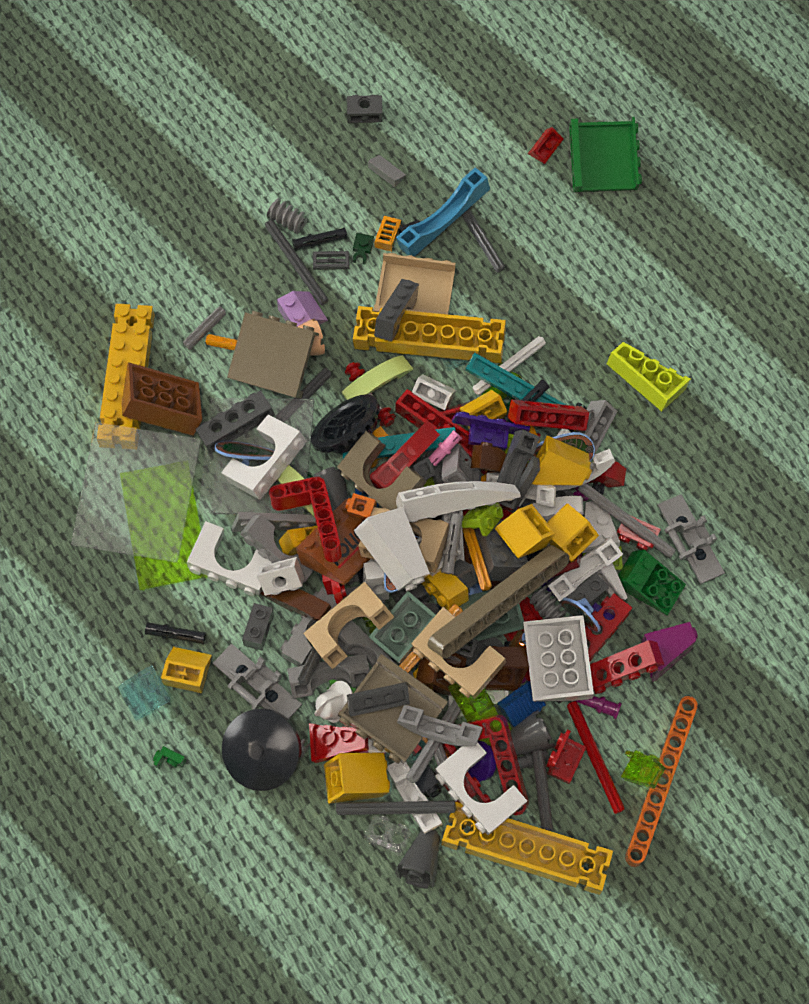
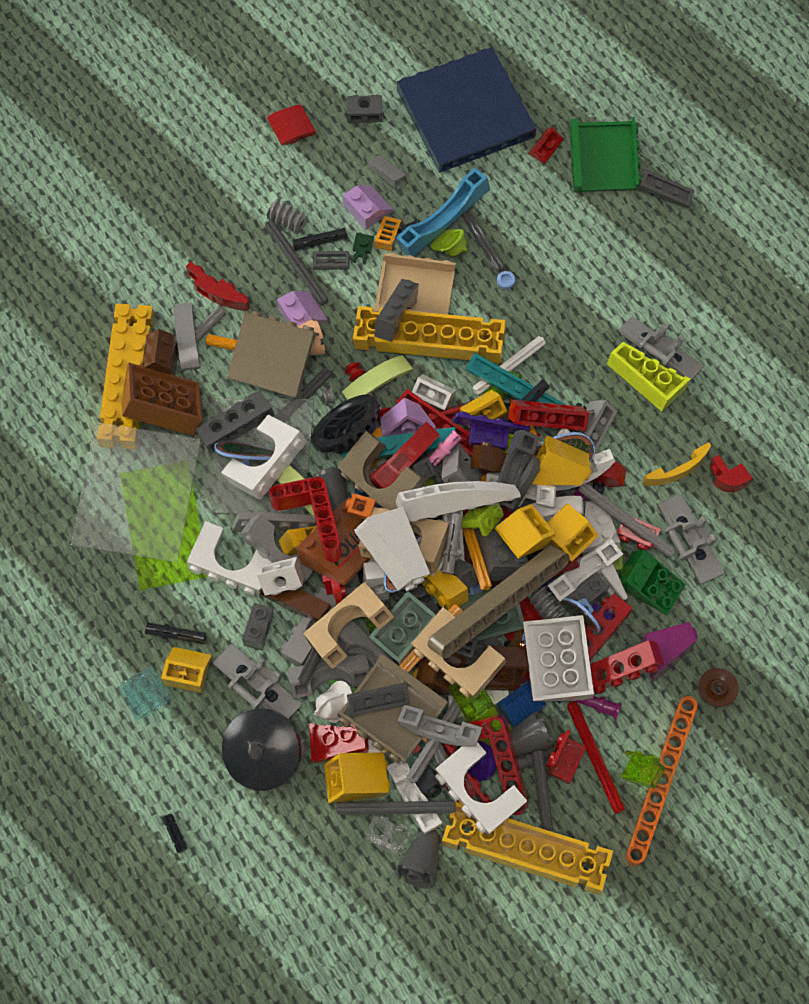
(161, 352): none -> reddish brown slope
(173, 758): green bracket -> none
(174, 833): none -> black axle
(186, 336): none -> light grey slope
(218, 292): none -> red slope
(291, 124): none -> red slope
(328, 396): none -> light grey bush
(366, 205): none -> lavender slope
(404, 418): none -> lavender slope
(450, 242): none -> lime piece
(466, 109): none -> dark blue panel
(505, 280): none -> light blue tile
(658, 476): none -> yellow slope
(661, 347): none -> light grey piece
(666, 188): none -> dark grey plate
(722, 679): none -> reddish brown dish
(729, 480): none -> red brick

